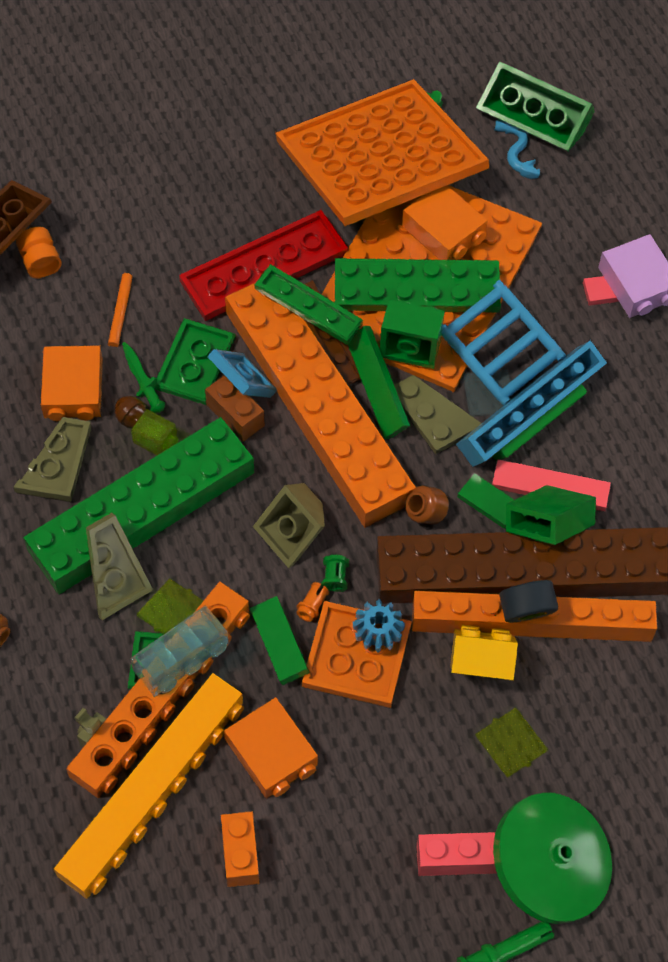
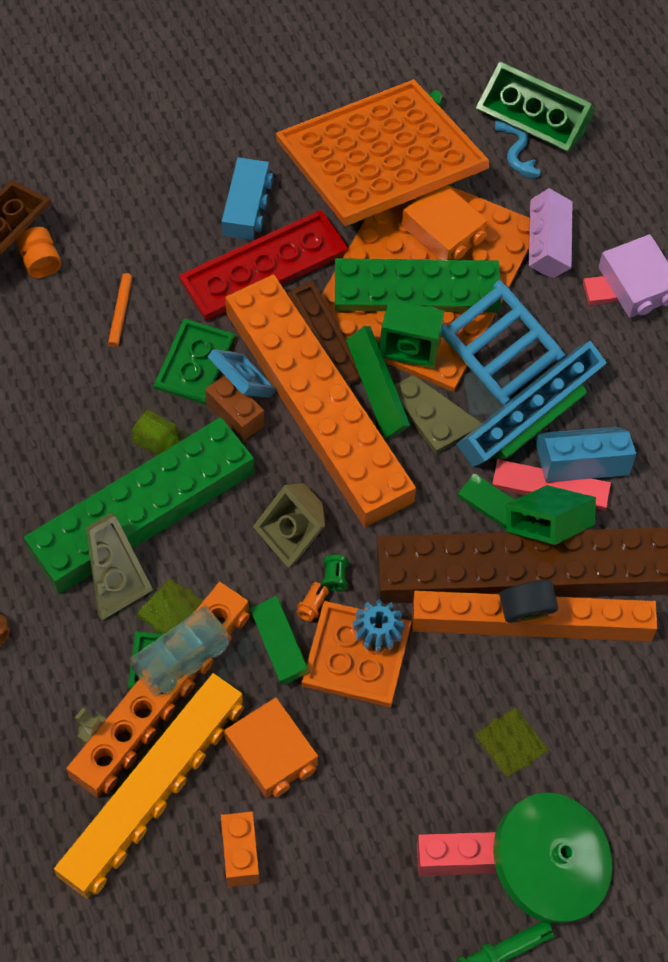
(59, 462): olive wing -> none
(71, 382): orange brick -> none
(129, 410): reddish brown piece -> none
(146, 384): green sword -> none
(246, 199): none -> dark azure brick
(308, 304): green tile -> none
(427, 505): dark orange head -> none
(484, 653): yellow brick -> none
(550, 233): none -> lavender brick
(585, 453): none -> dark azure slope

